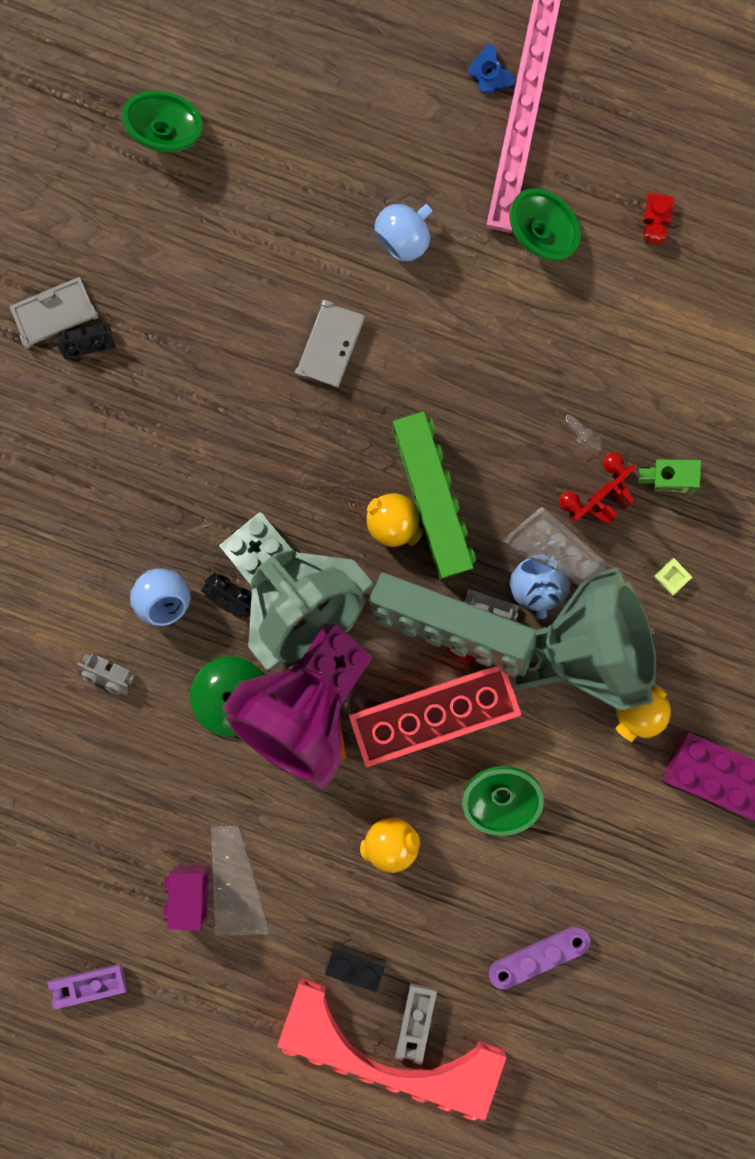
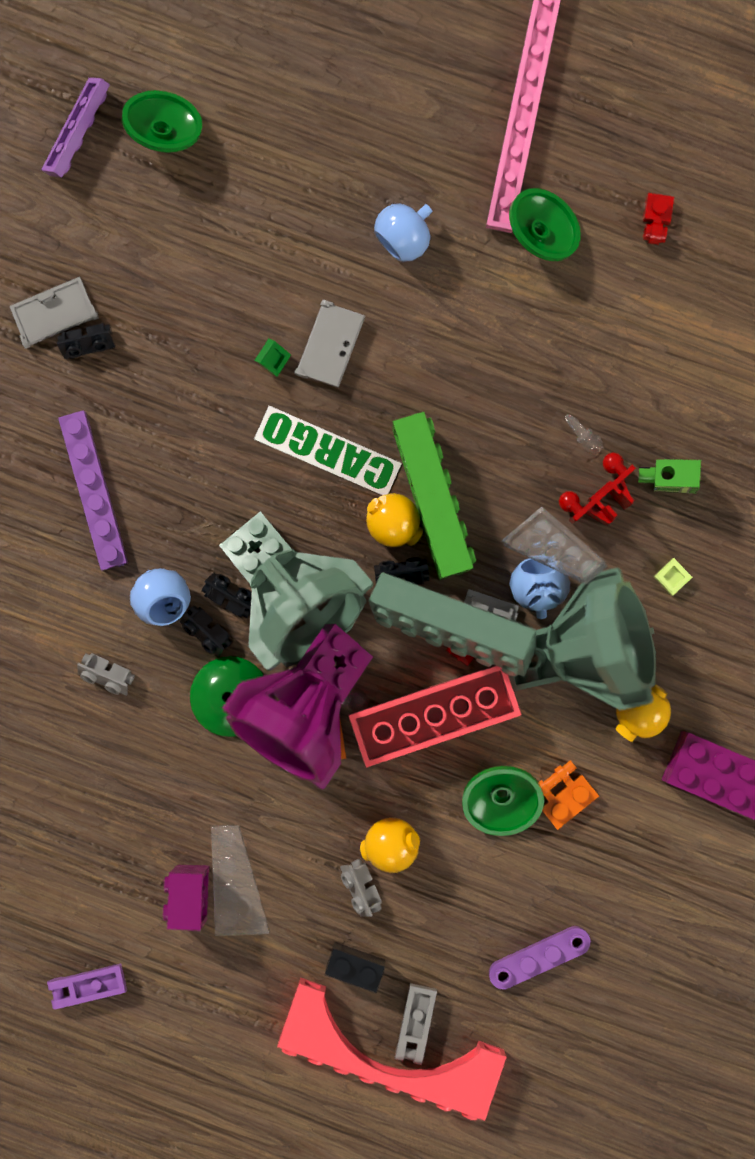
(75, 127): none -> medium lavender plate
(93, 490): none -> medium lavender plate
(212, 640): none -> black hinge
(272, 357): none -> green plate
(327, 451): none -> sticker
(364, 899): none -> light grey hinge
(414, 570): none -> black hinge
(497, 79): blue animal -> none
(568, 801): none -> orange plate

